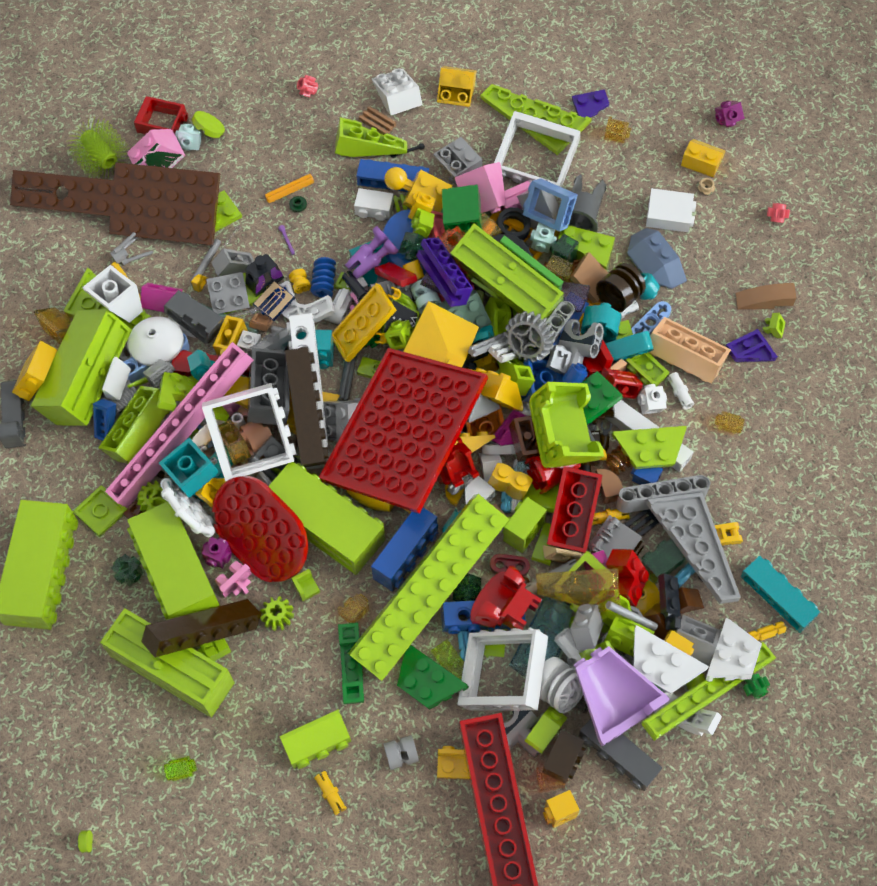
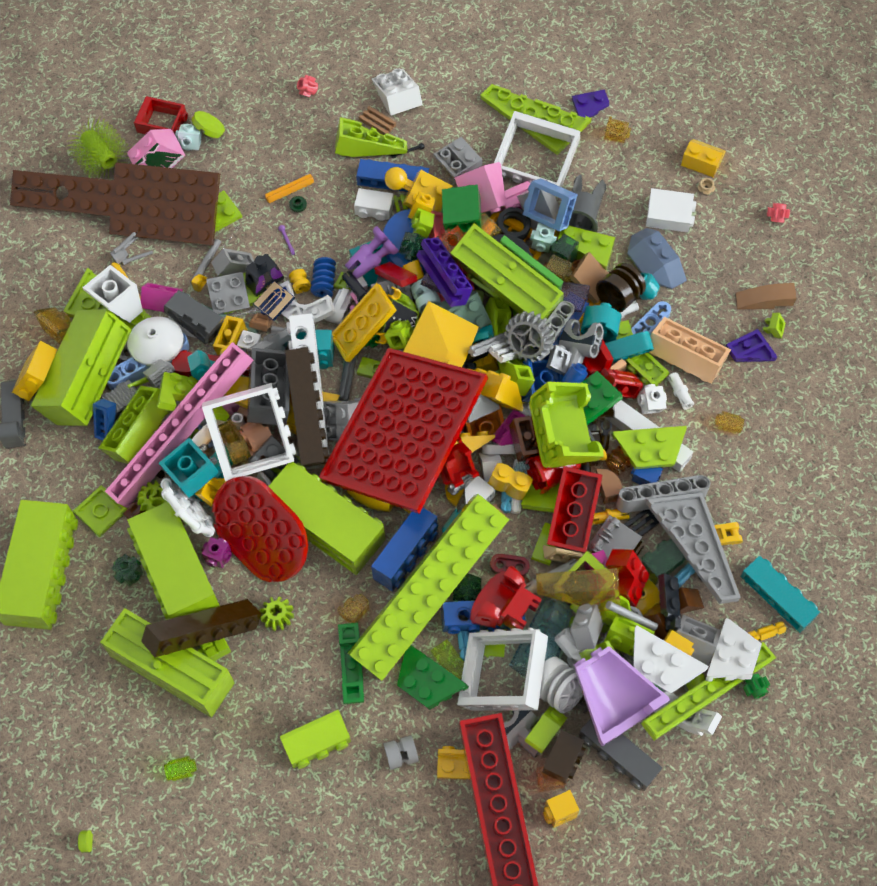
(116, 379): white slope -> none
(237, 582): bright pink hips -> none
(305, 585): lime panel -> none
(330, 792): yellow pin -> none
(456, 86): yellow slope -> none
(524, 524): lime brick -> none
(729, 113): magenta brick -> none

